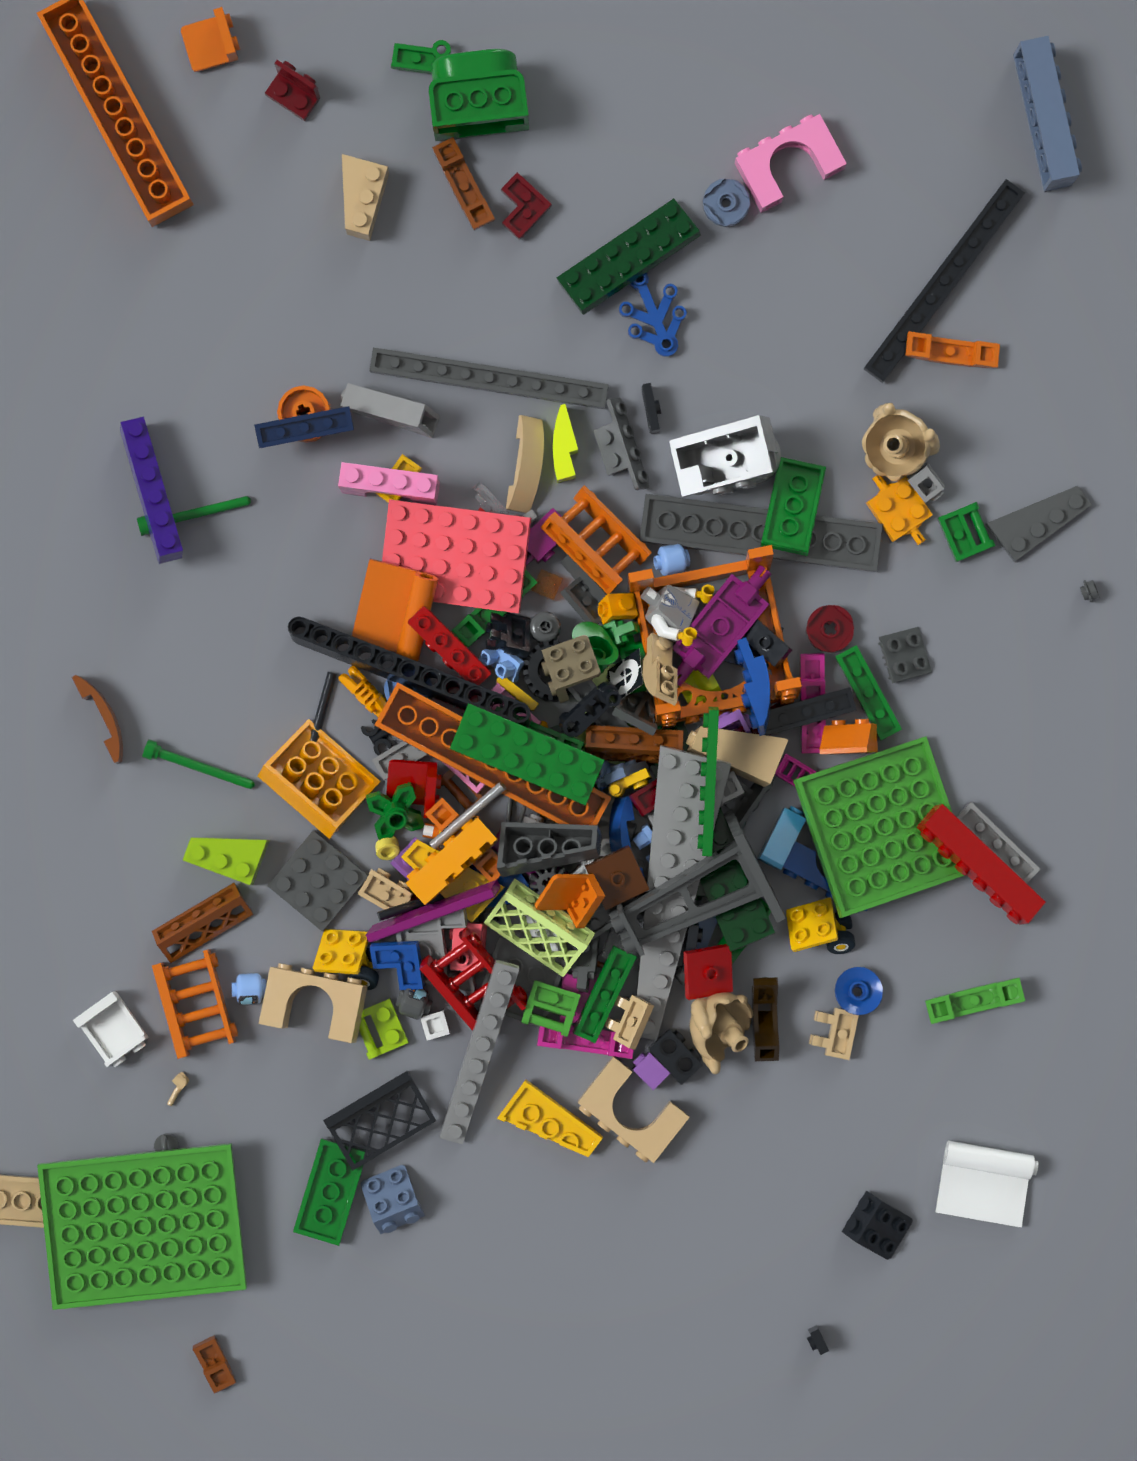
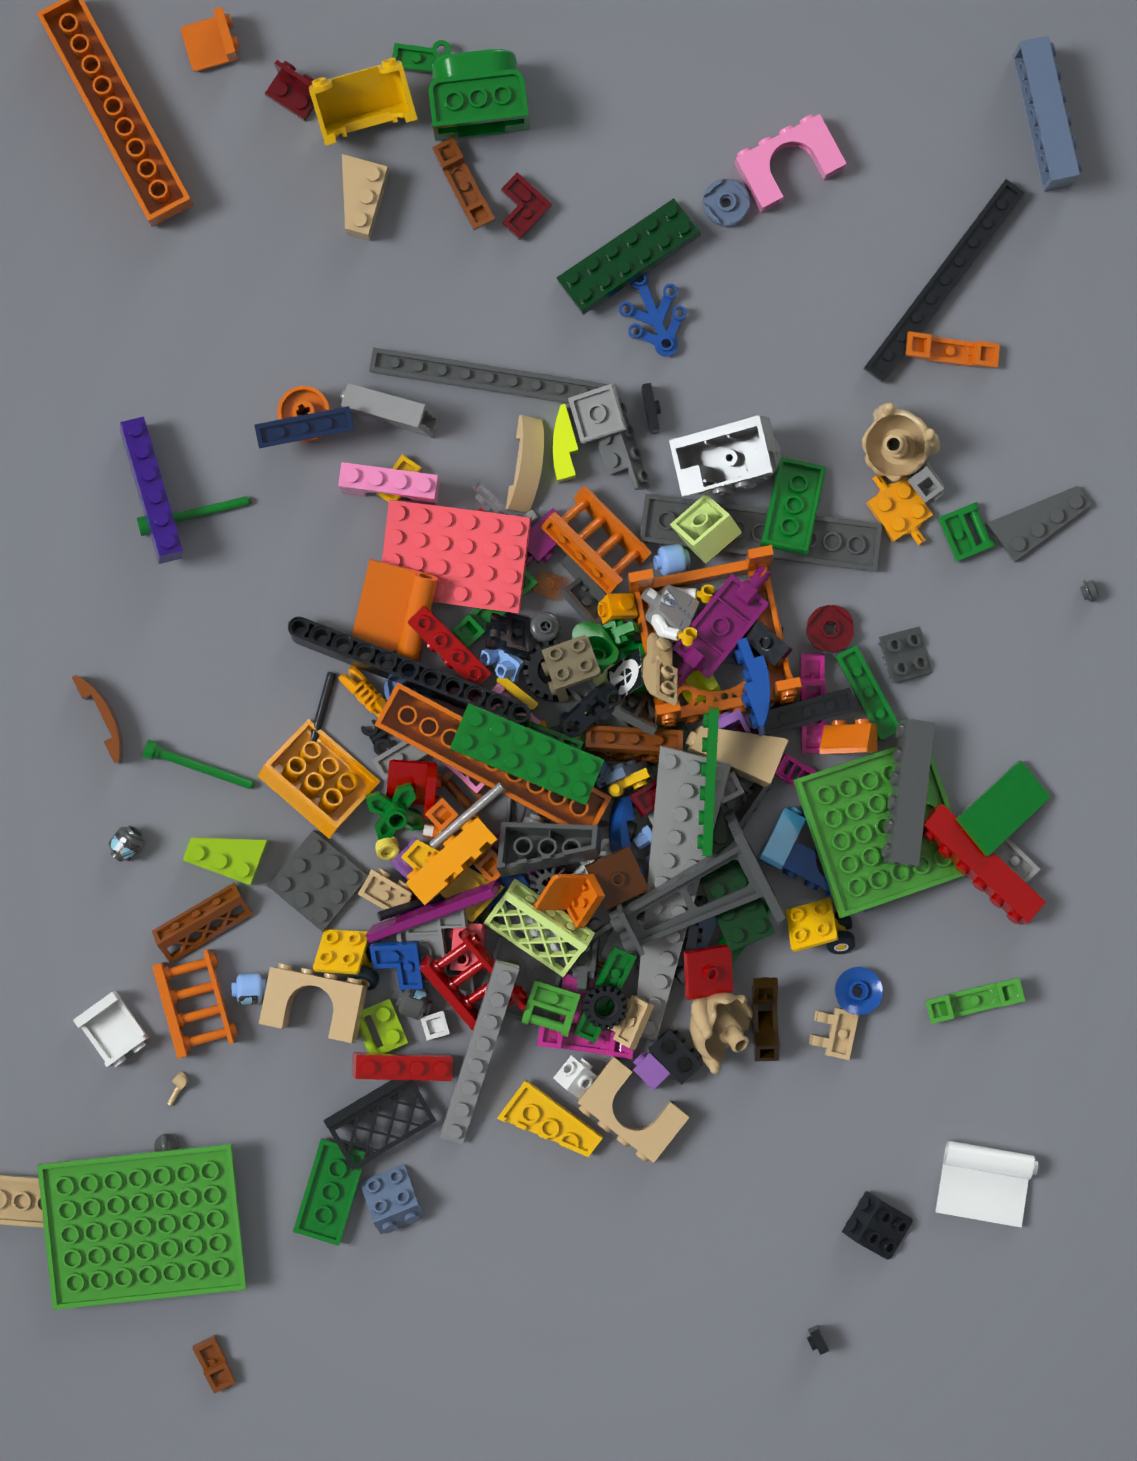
(126, 843): none -> head
(362, 99): none -> yellow windscreen
(402, 1067): none -> red arch
(576, 1076): none -> white brick
(597, 413): none -> light grey plate
(615, 1016): none -> black tyre
(706, 528): none -> yellowish green slope
(909, 793): none -> dark grey brick
(1003, 808): none -> green tile

